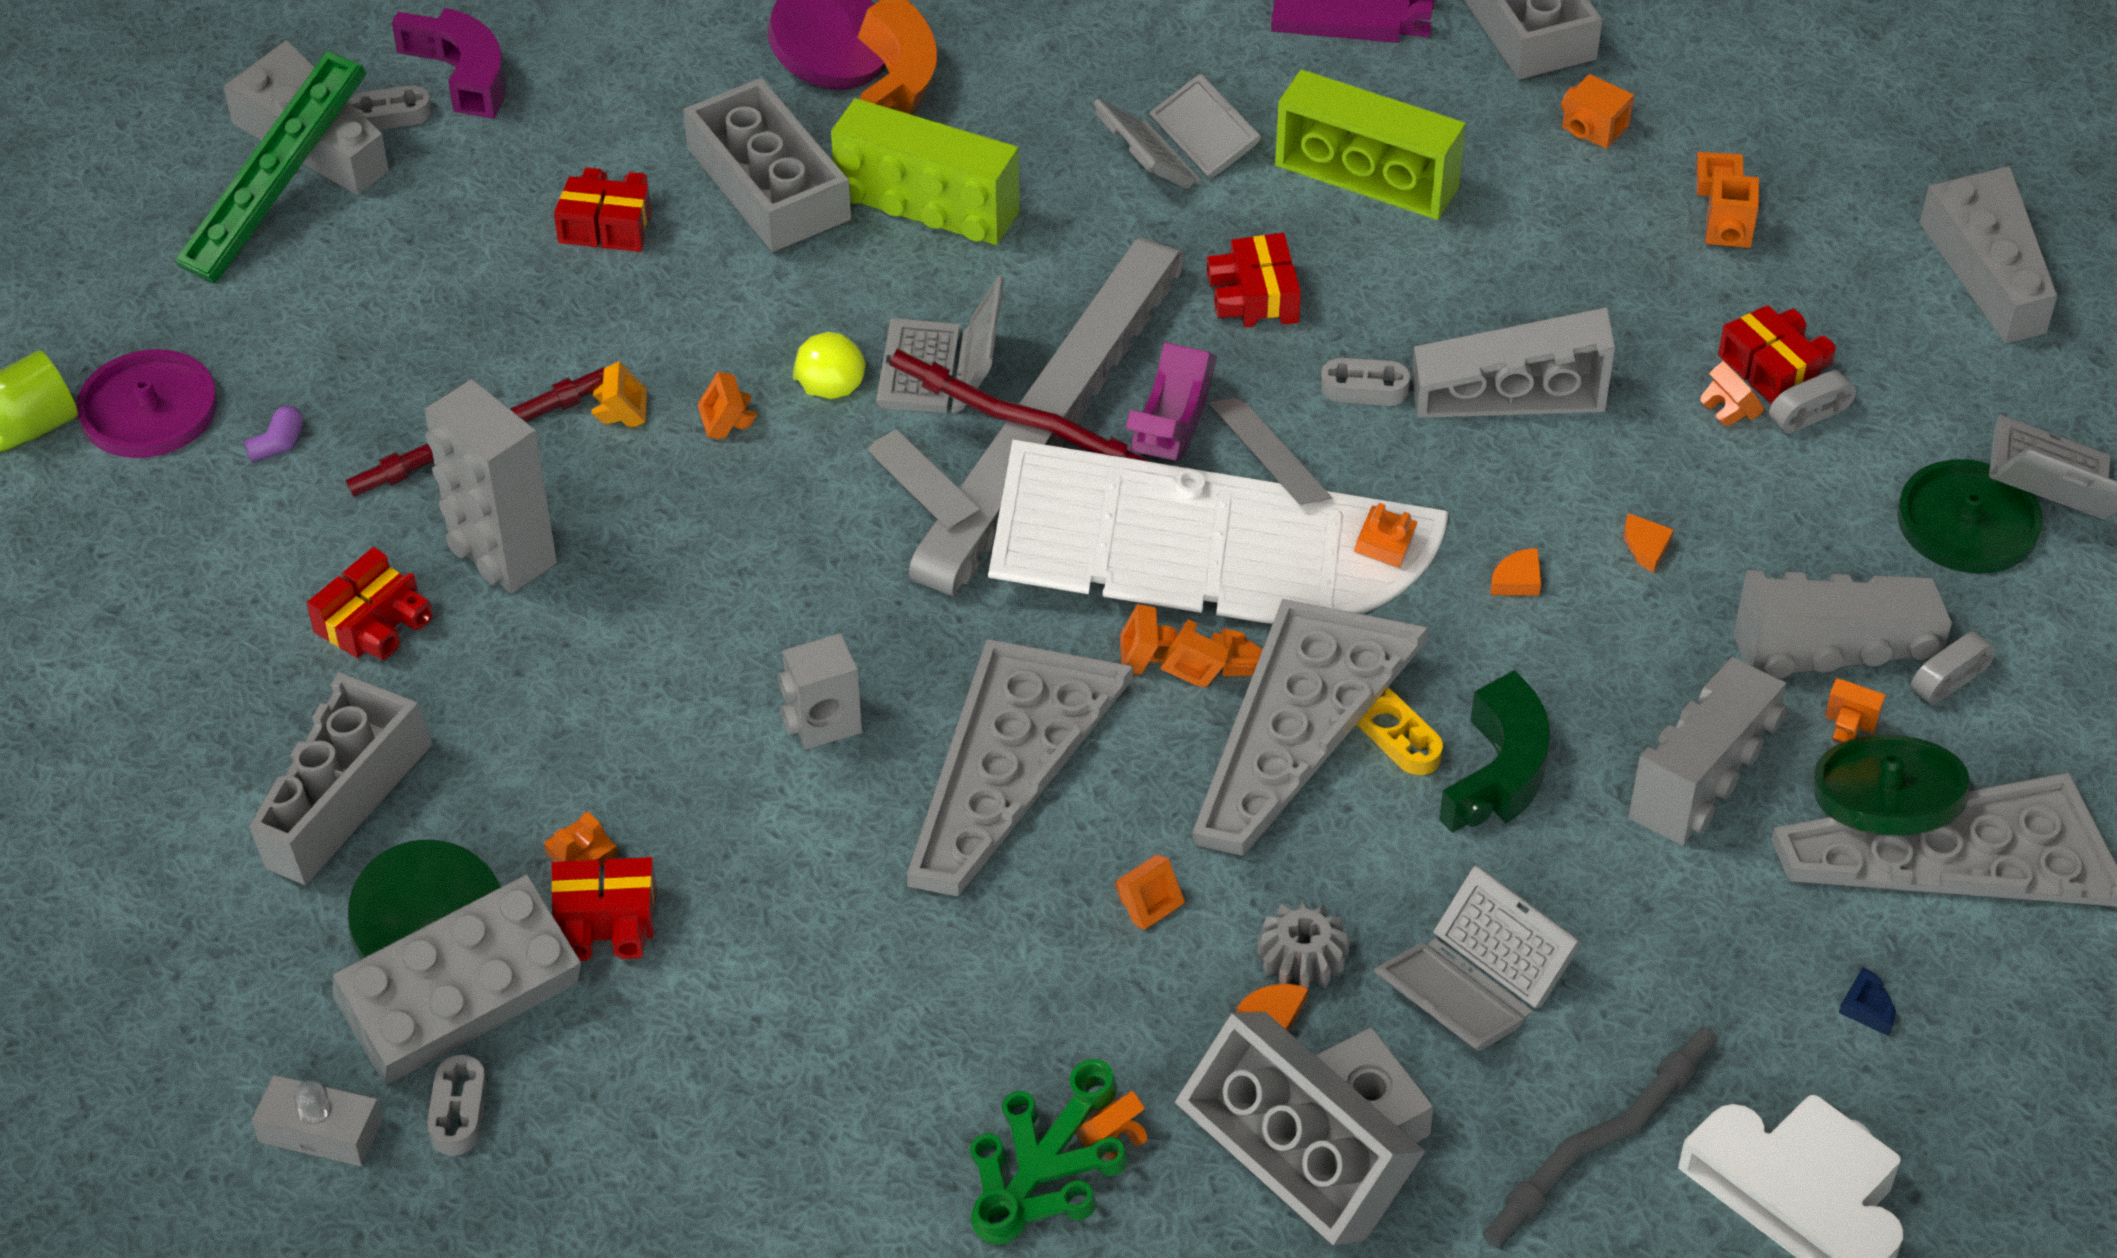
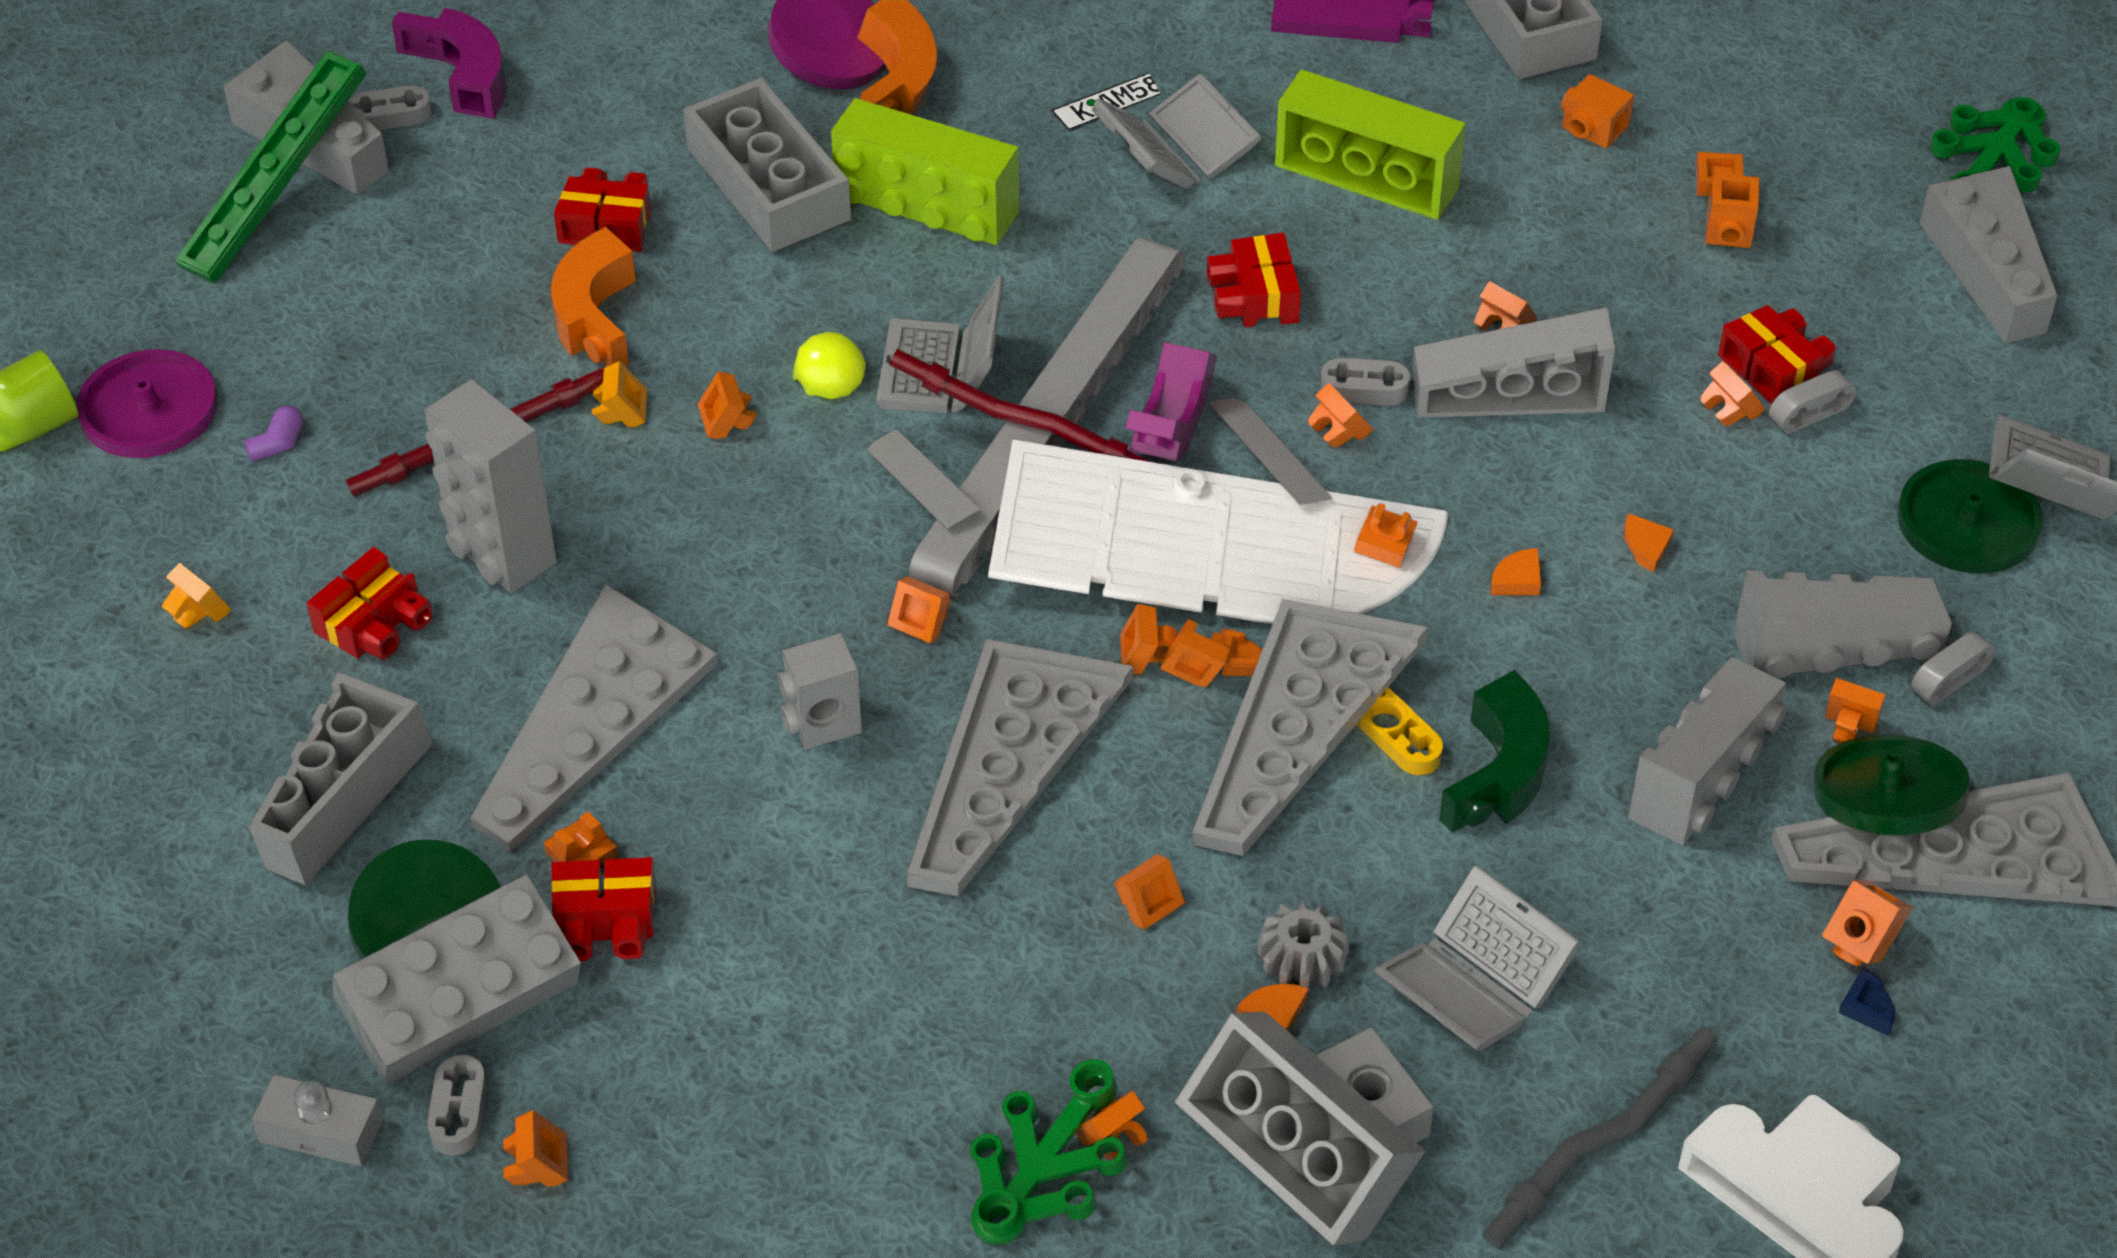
(192, 599): none -> light orange tile
(538, 1151): none -> orange tile
(579, 286): none -> orange arch
(603, 696): none -> light grey wing
(919, 609): none -> orange tile
(1121, 95): none -> sticker
(1344, 418): none -> orange tile
(1502, 306): none -> orange tile
(1882, 918): none -> orange brick
(2016, 117): none -> green plant

